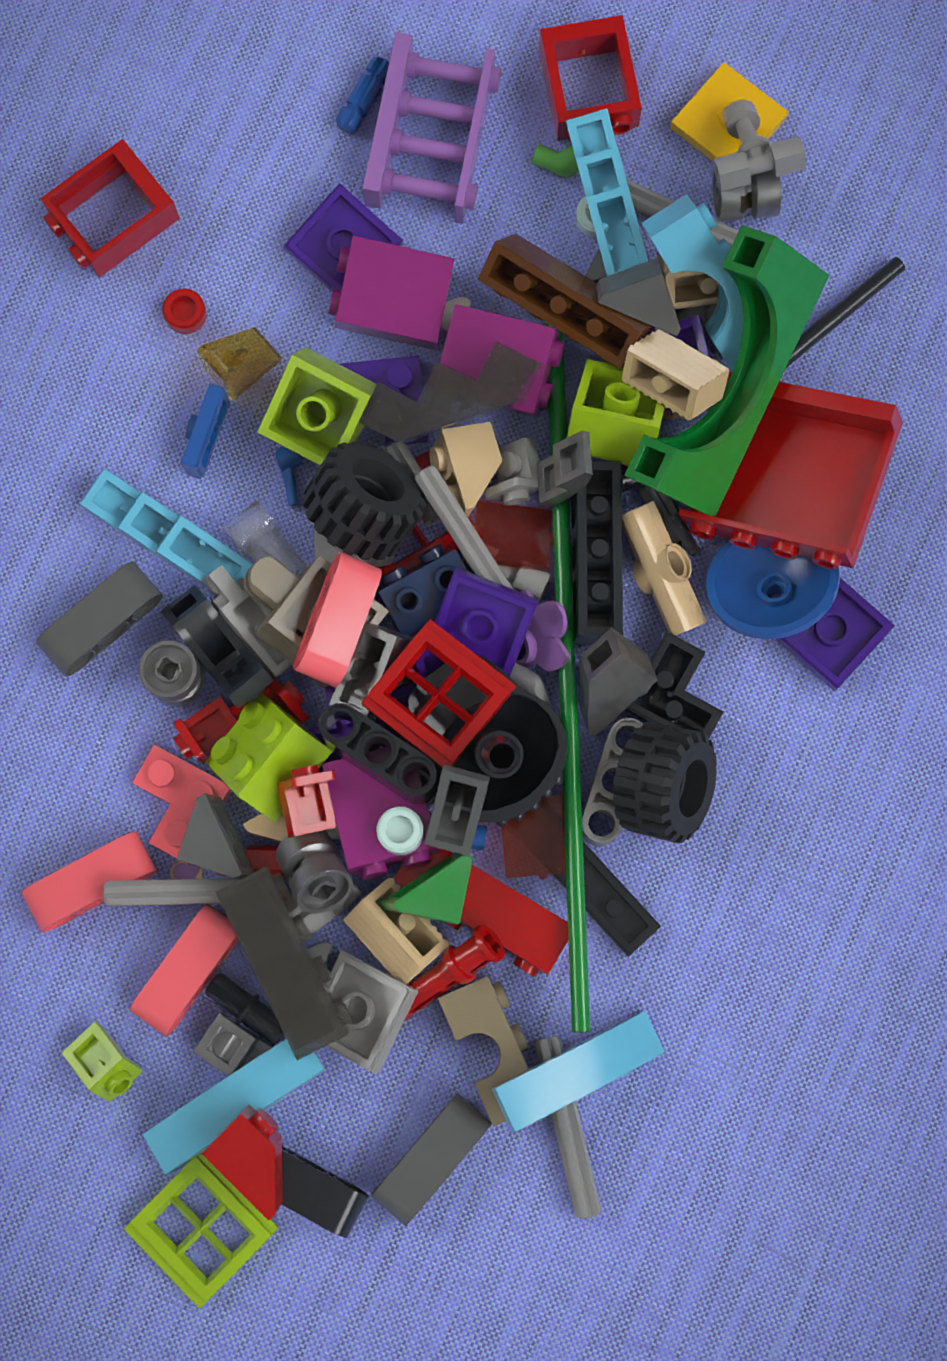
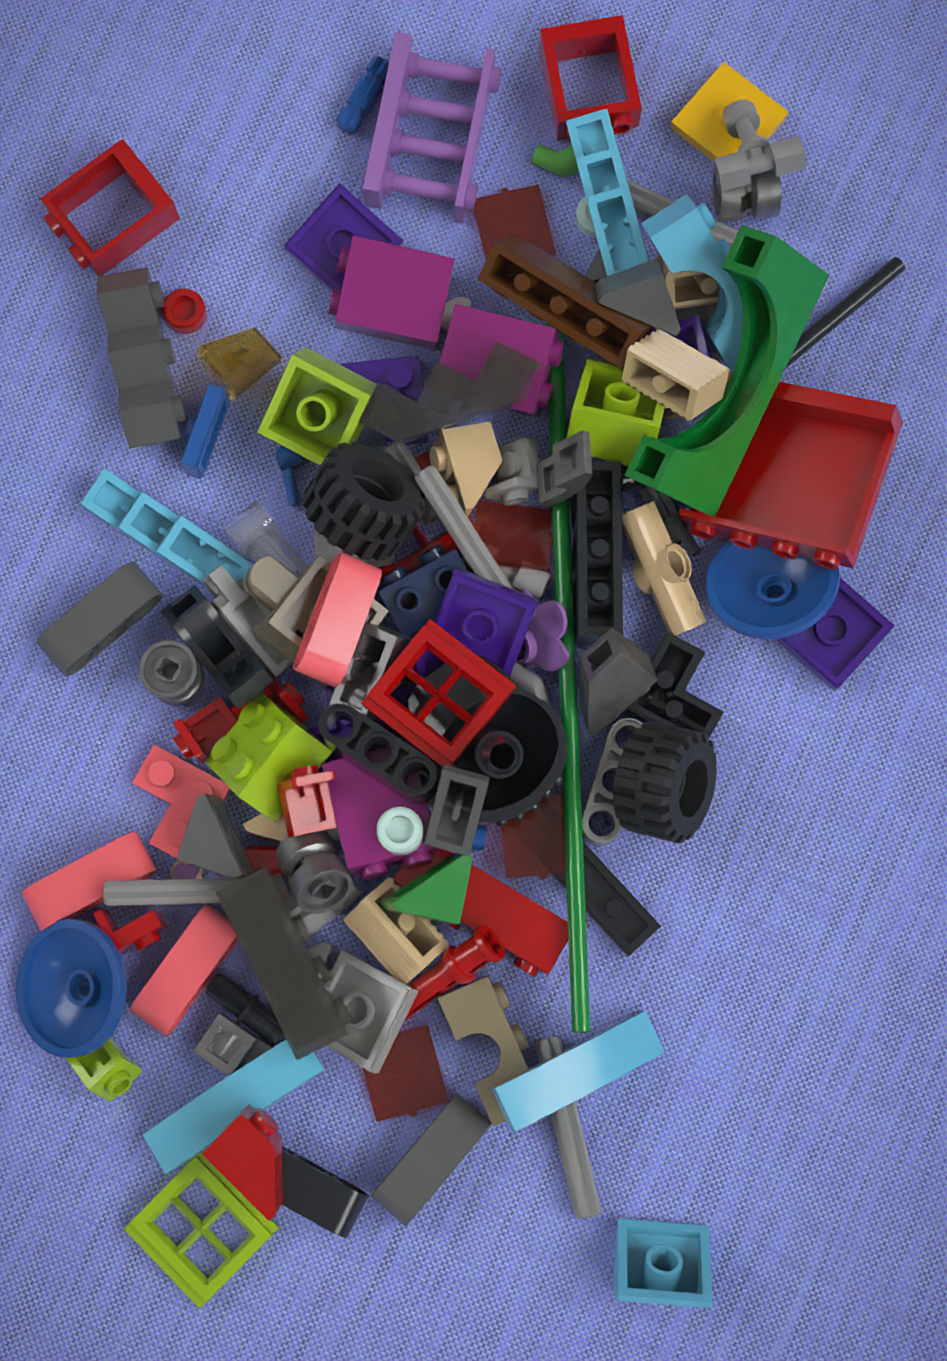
(71, 988): none -> blue dish
(139, 933): none -> red bracket
(140, 357): none -> dark grey brick
(408, 1077): none -> clear red piece
(512, 213): none -> clear red piece
(662, 1263): none -> medium azure slope

